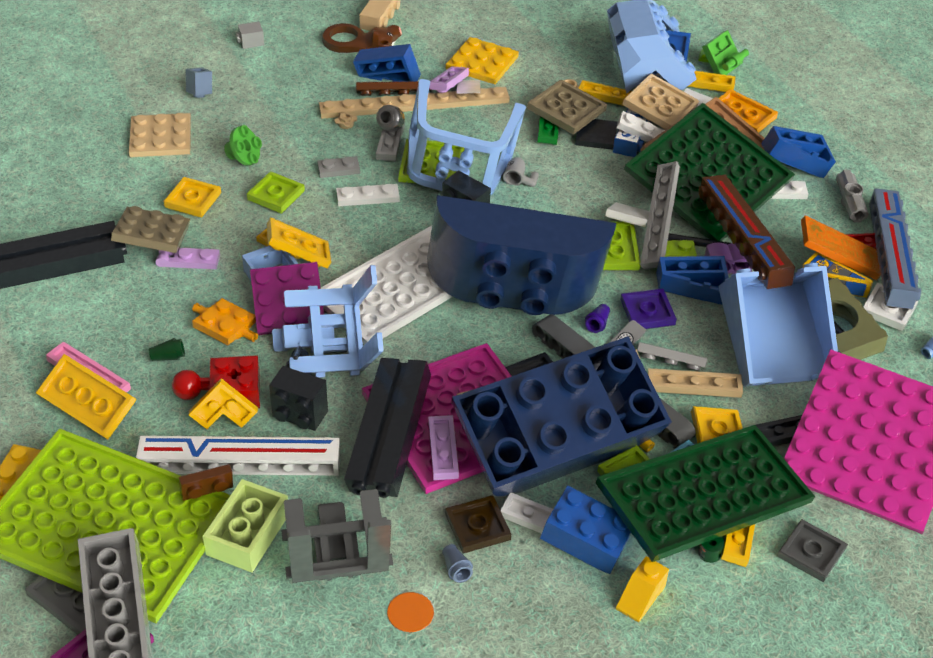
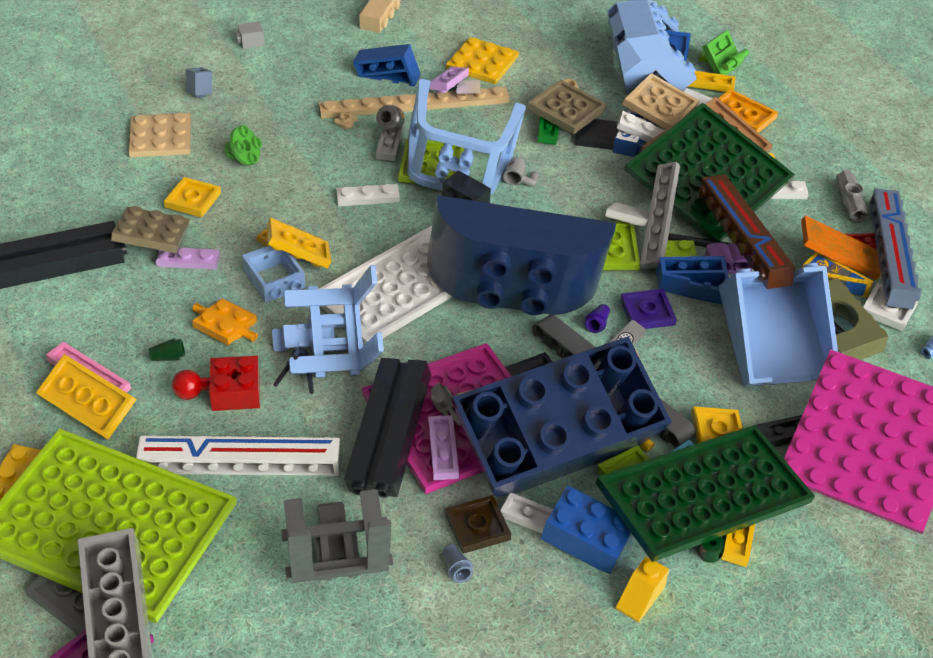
(206, 482): reddish brown plate -> none
(223, 400): yellow plate -> none
(245, 525): yellowish green brick -> none
(269, 290): magenta plate -> none
(275, 192): lime plate -> none
(298, 398): black brick -> none
(338, 167): light grey plate -> none
(375, 38): reddish brown animal -> none
(385, 88): reddish brown plate -> none
(410, 612): orange piece -> none
(442, 399): none -> light grey piece
(604, 92): yellow plate -> none
(672, 356): light grey plate -> none
(696, 382): tan plate -> none
(800, 150): blue wedge -> none
(812, 550): dark grey tile -> none

